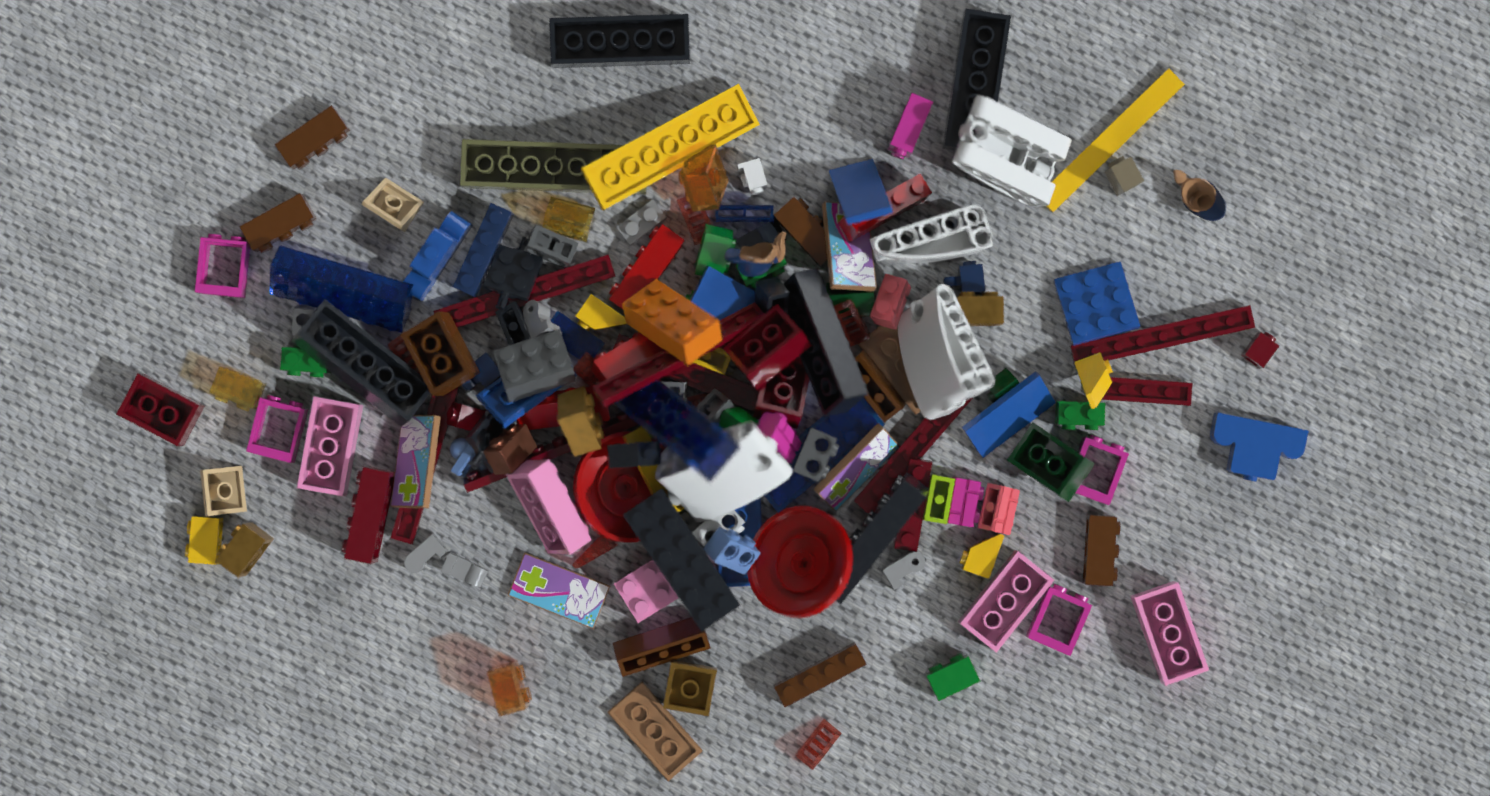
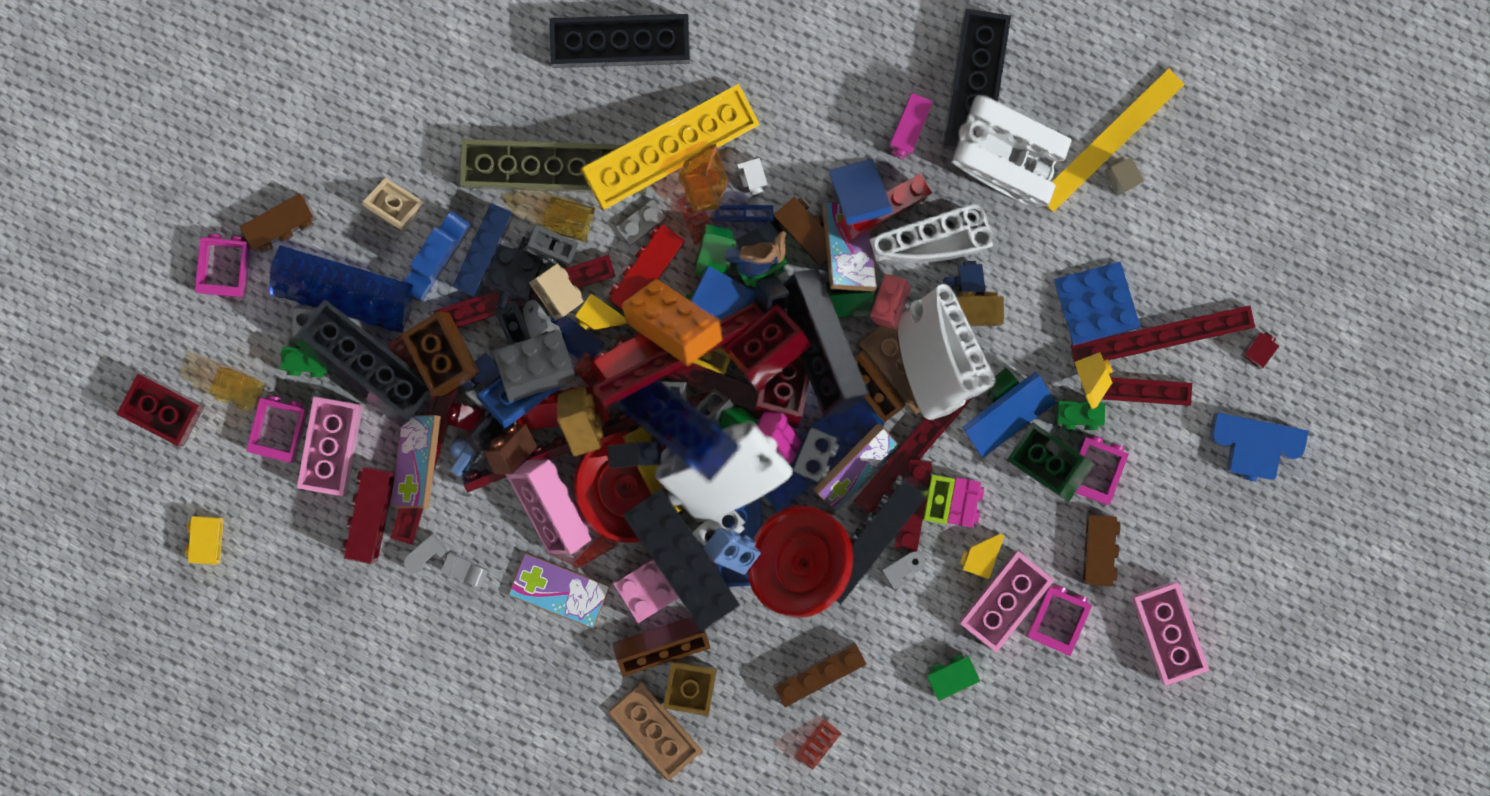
(223, 490): tan slope -> none
(244, 549): pearl gold brick -> none
(313, 138): reddish brown brick -> none
(509, 688): clear orange brick -> none
(556, 291): none -> tan brick
(858, 336): clear red slope -> none
(998, 509): coral brick -> none
(1200, 197): medium nougat hair -> none

